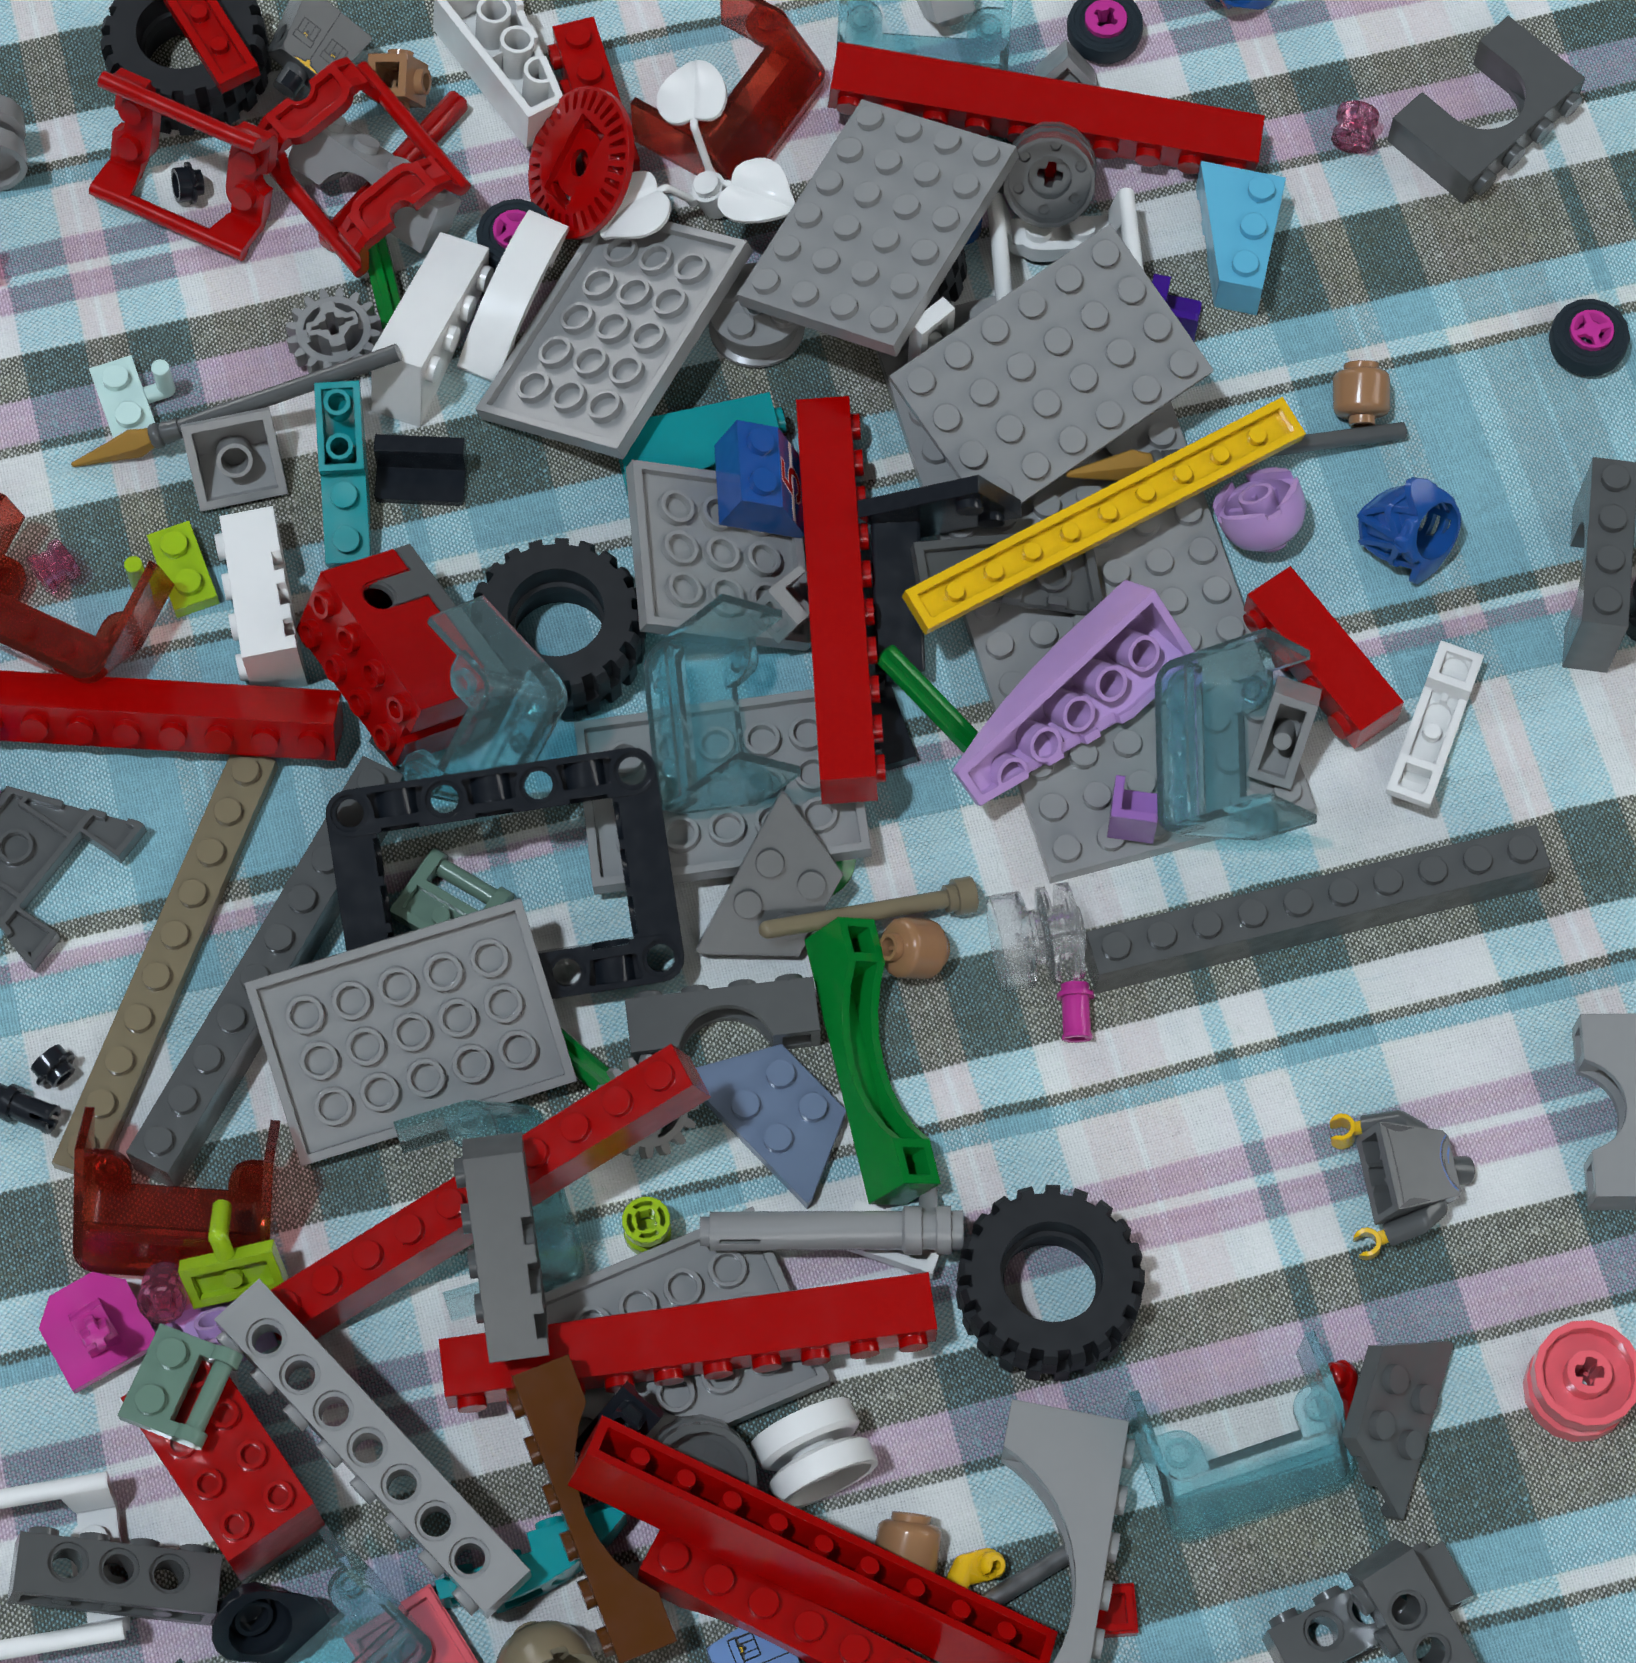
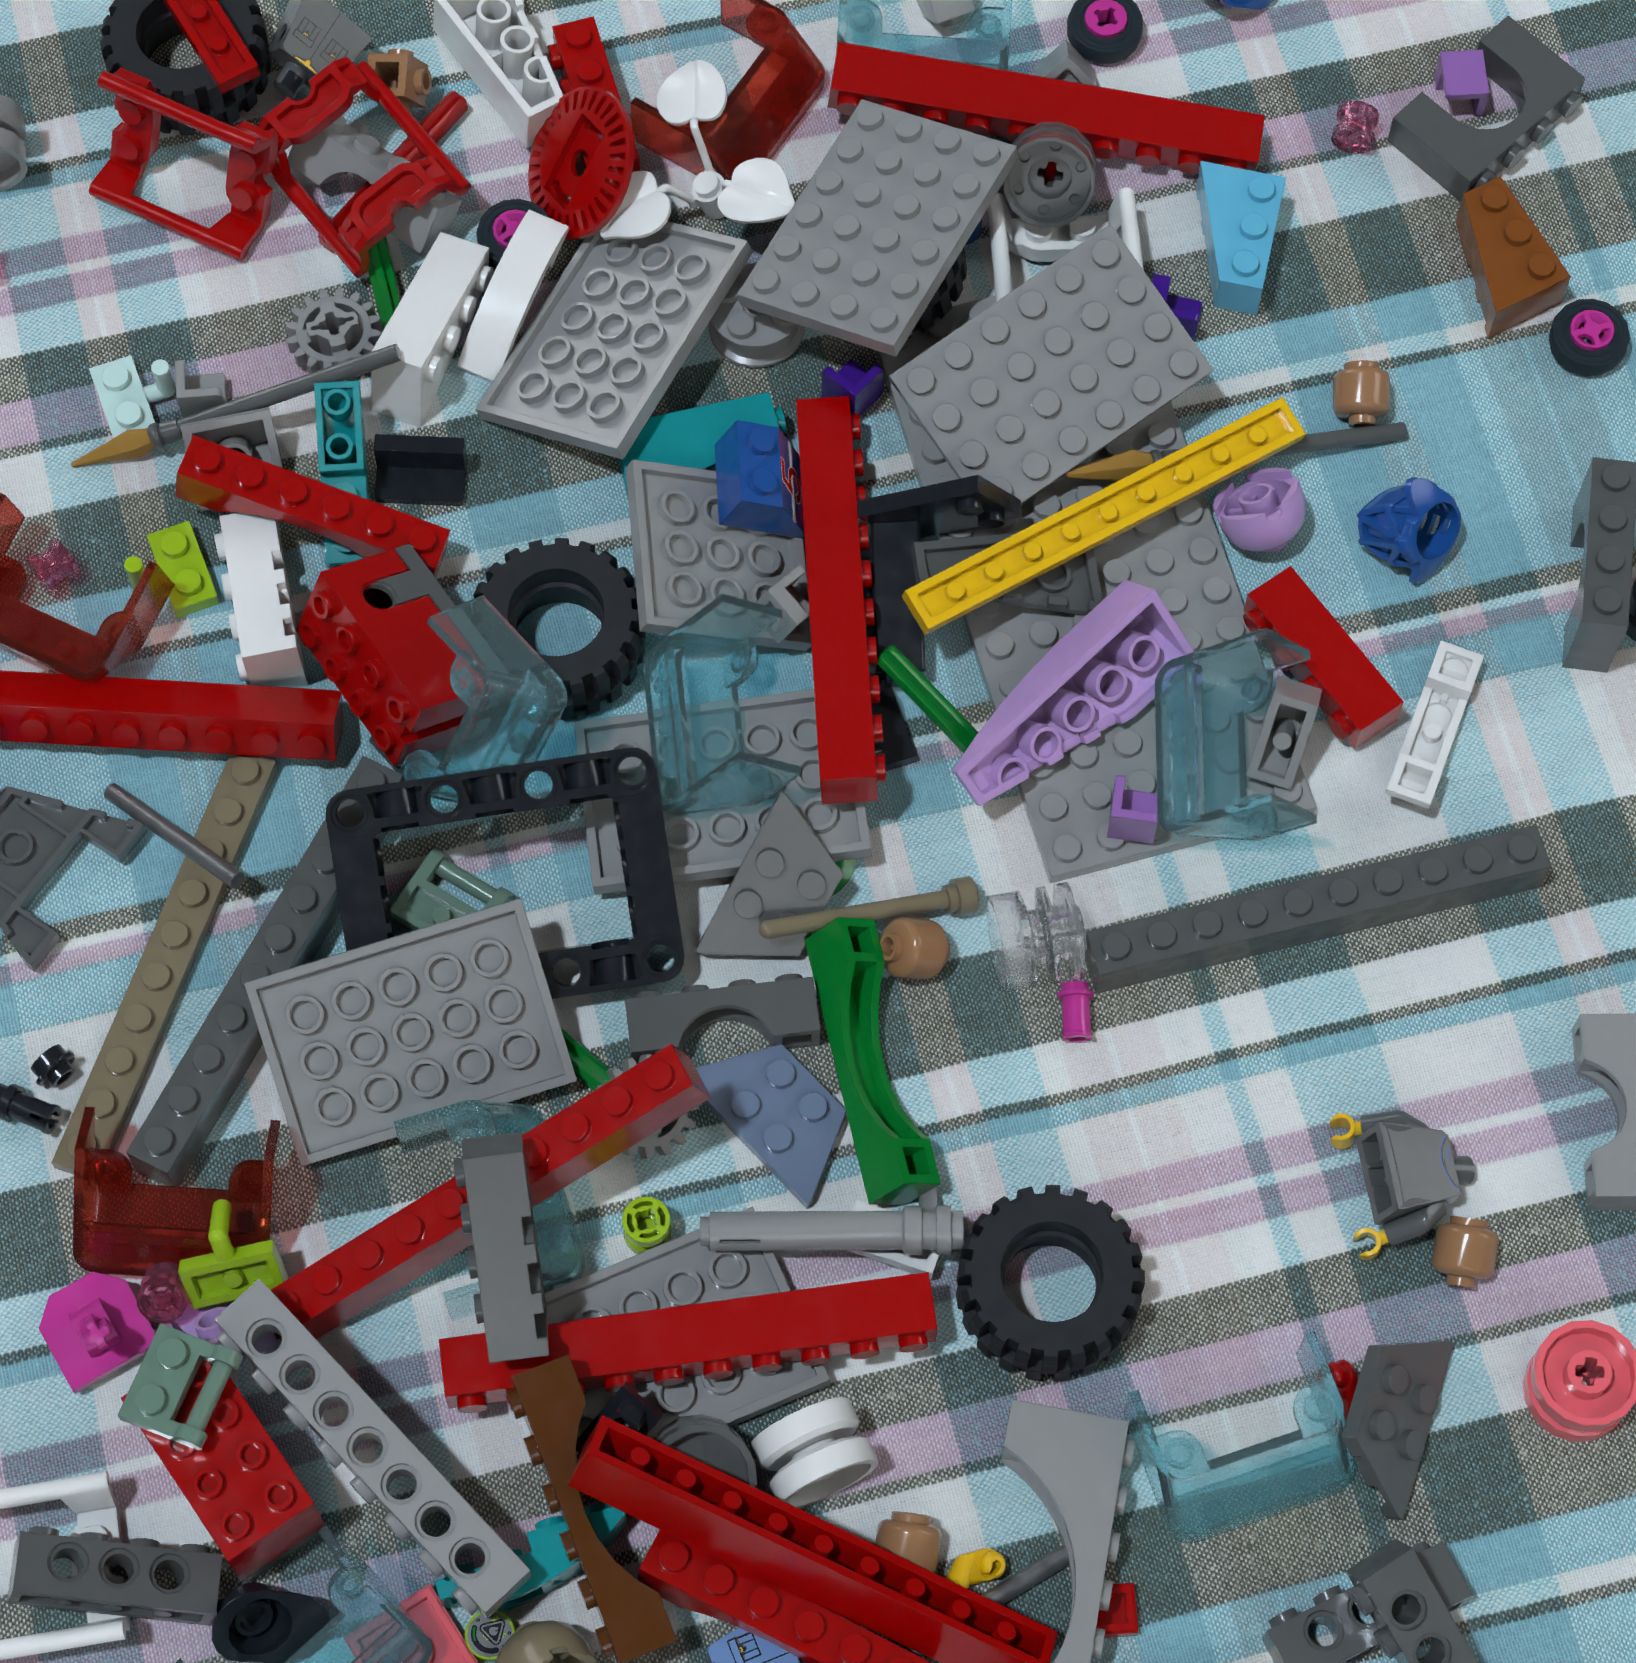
(174, 836): none -> flat silver bar
(187, 183): black plate -> none
(198, 391): none -> light grey panel
(246, 485): none -> red arch
(487, 1636): none -> tile
(854, 382): none -> dark purple panel
(931, 328): white plate -> none
(1463, 77): none -> medium lavender panel
(1465, 1251): none -> medium nougat head
(1508, 258): none -> dark orange wedge

